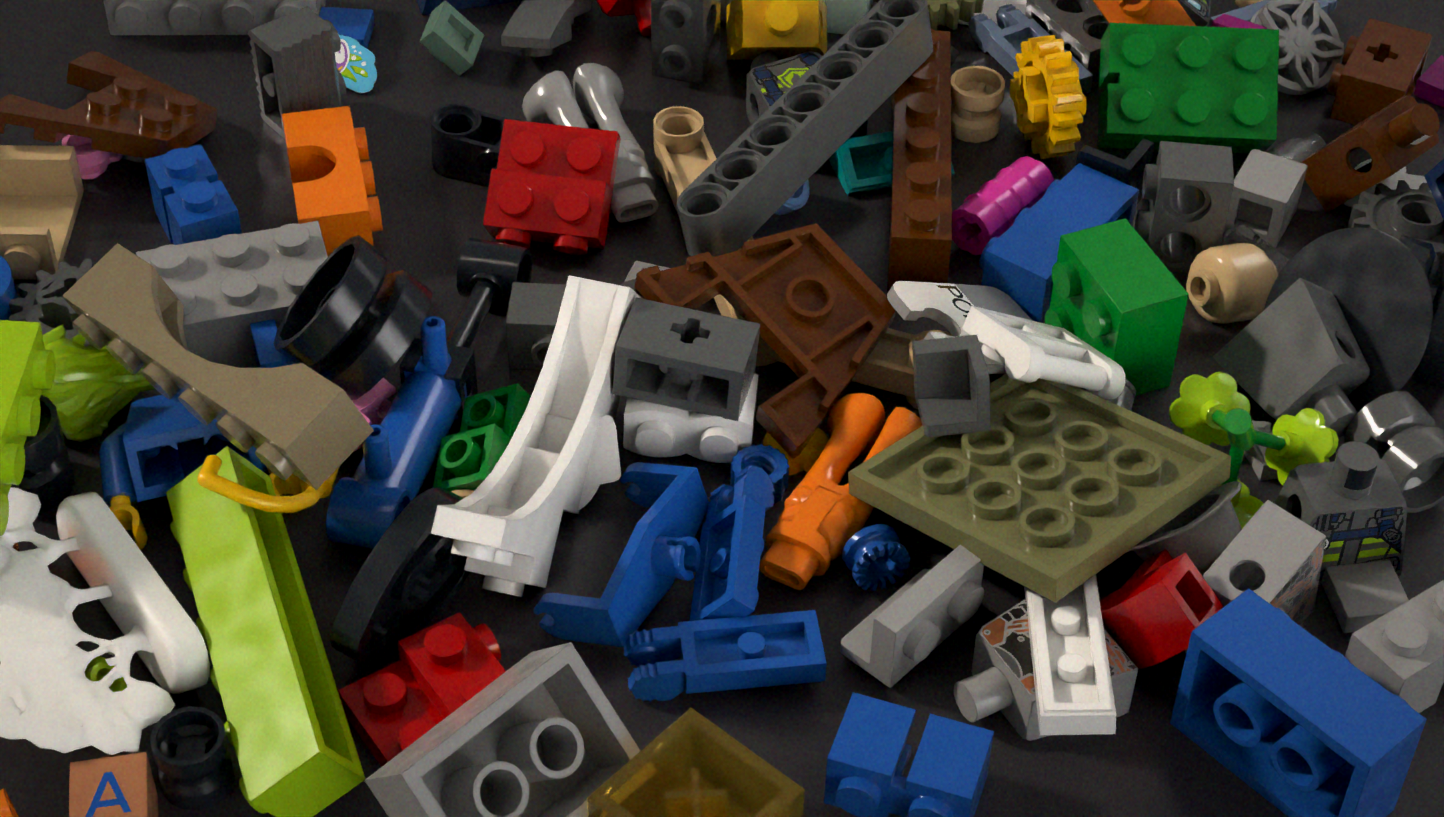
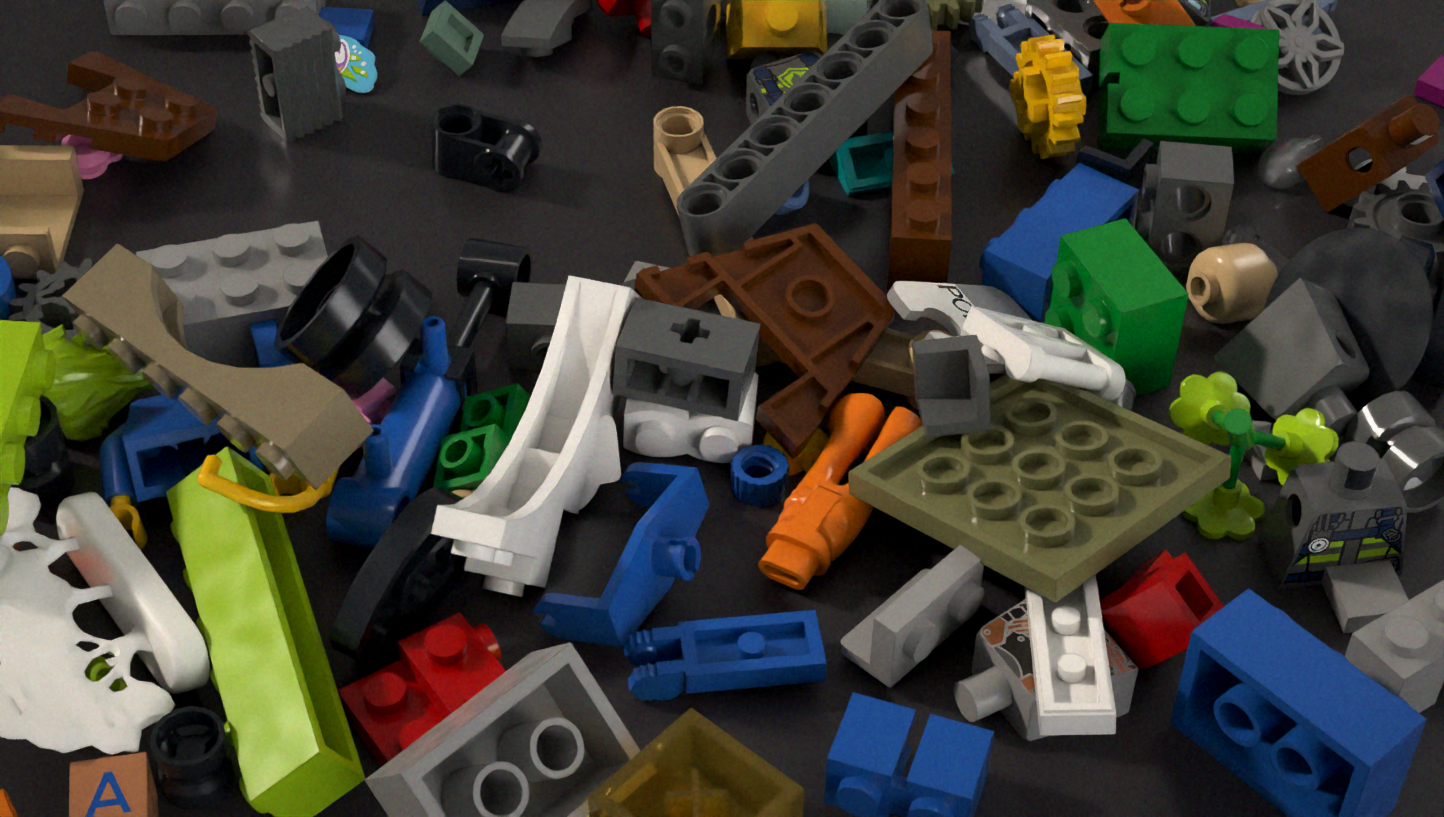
(190, 197): blue piece -> none
(328, 174): orange arch -> none
(552, 186): red plate -> none
(599, 96): light grey piece -> none
(732, 547): blue hinge -> none
(875, 556): blue bush -> none
(975, 103): tan wheel -> none
(998, 203): dark pink axle -> none
(1199, 531): light grey piece -> none
(1266, 194): light grey panel -> none
(1273, 558): light grey torso -> none
(1377, 70): reddish brown brick -> none

